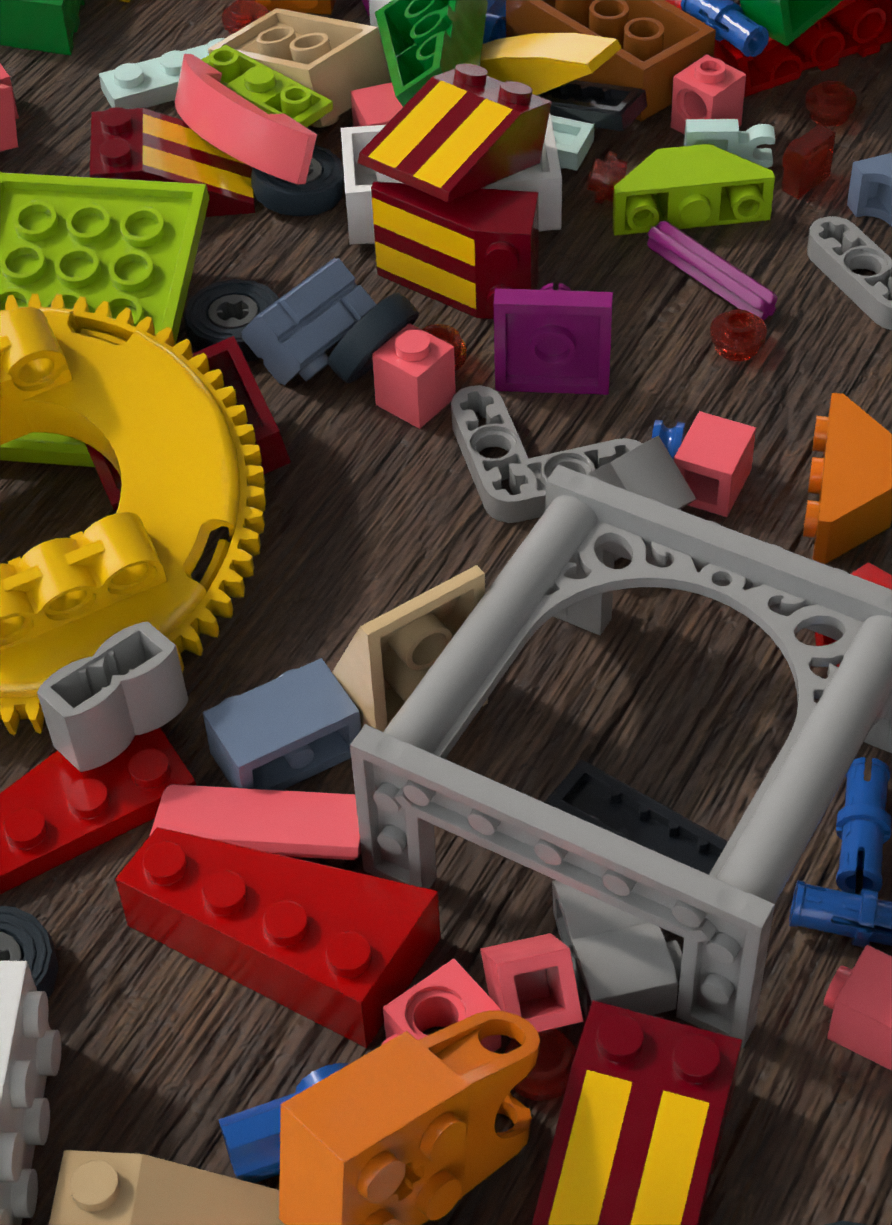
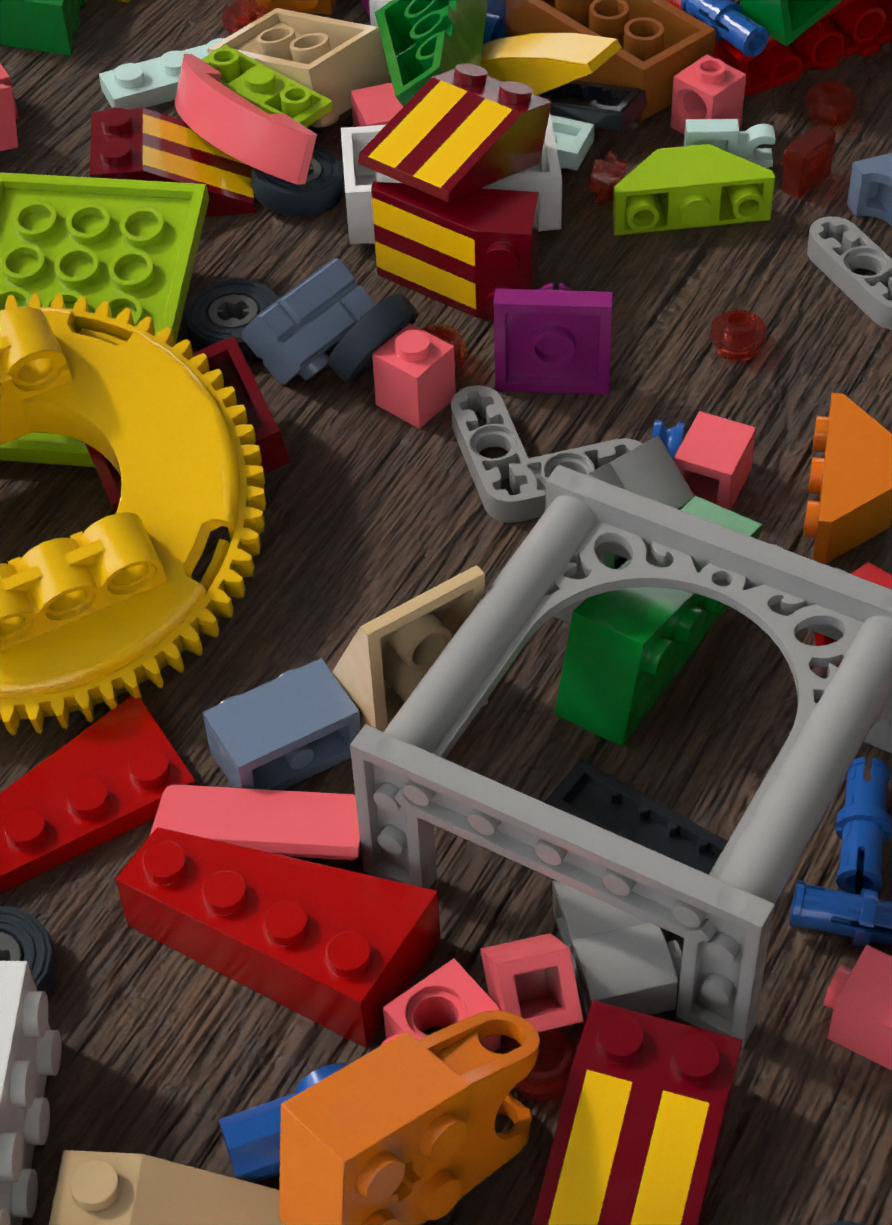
(111, 697): light grey brick -> none
(633, 643): none -> green wedge
(711, 270): magenta axle -> none

